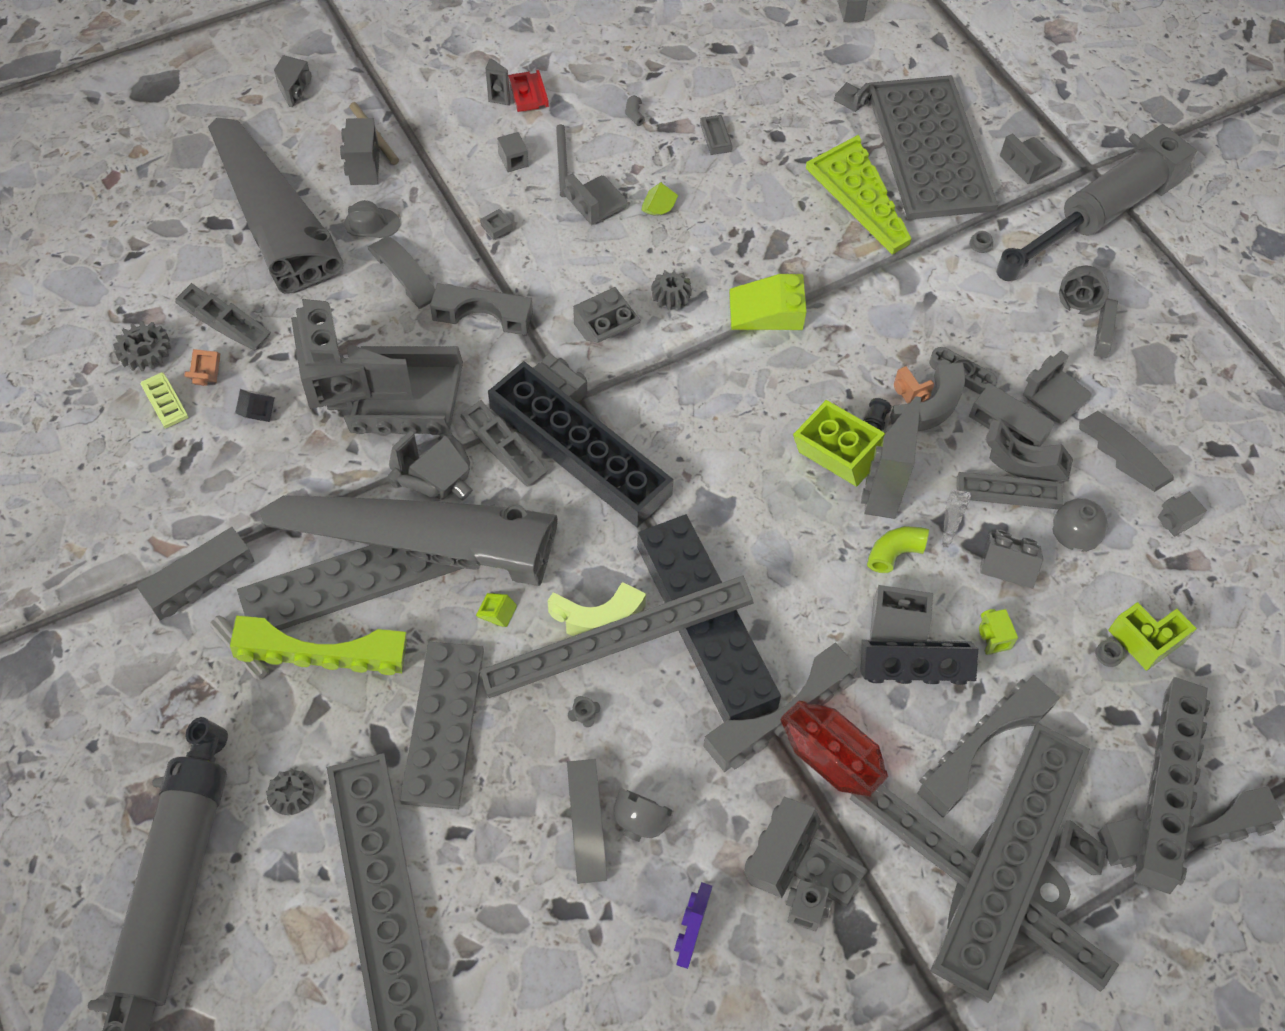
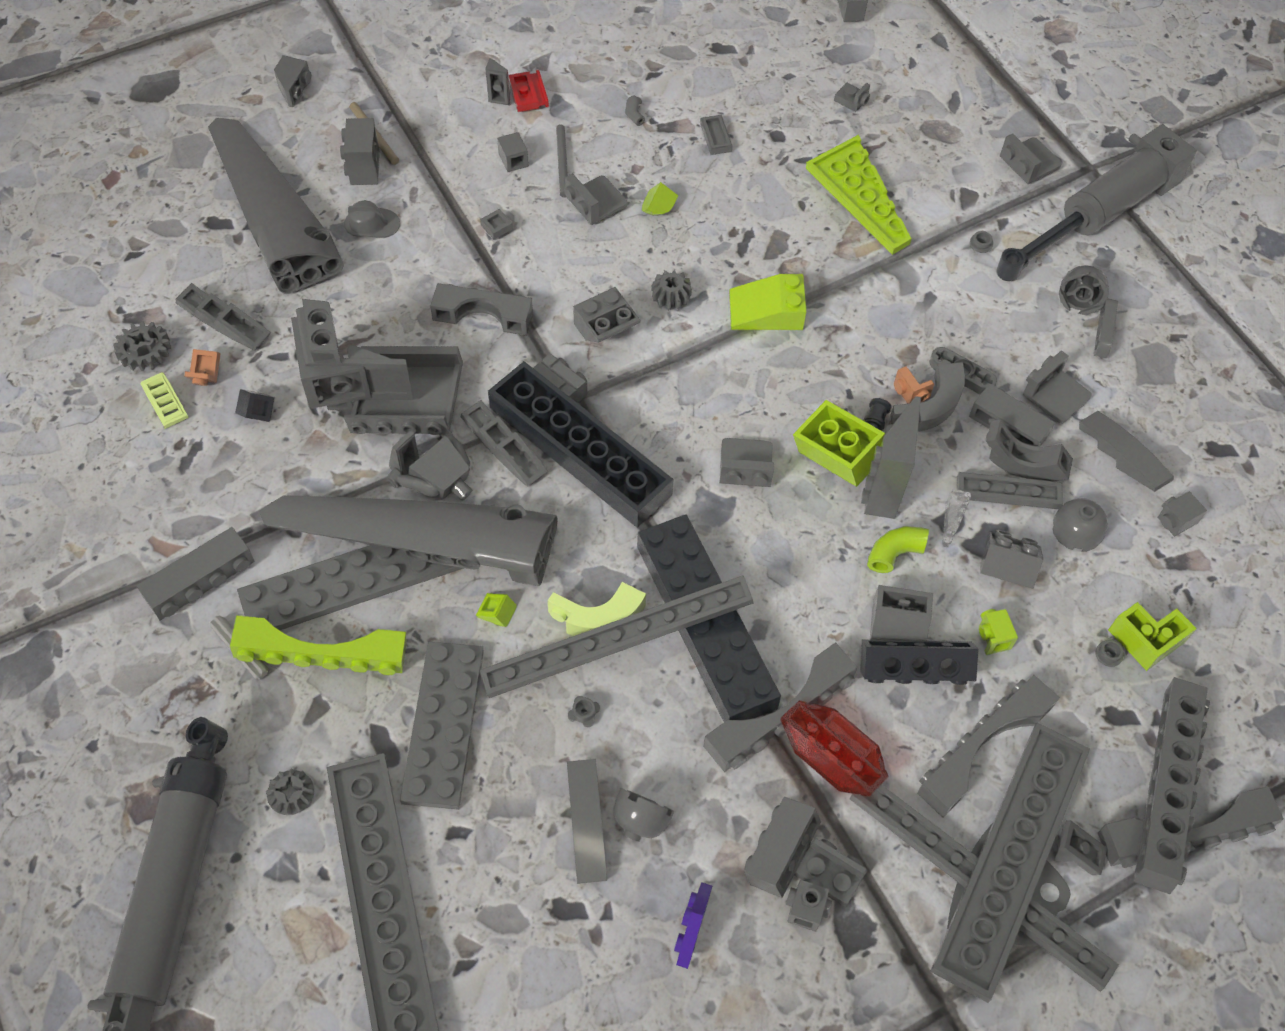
(405, 269): dark grey slope -> none
(746, 462): none -> dark grey bracket
(931, 147): dark grey plate -> none

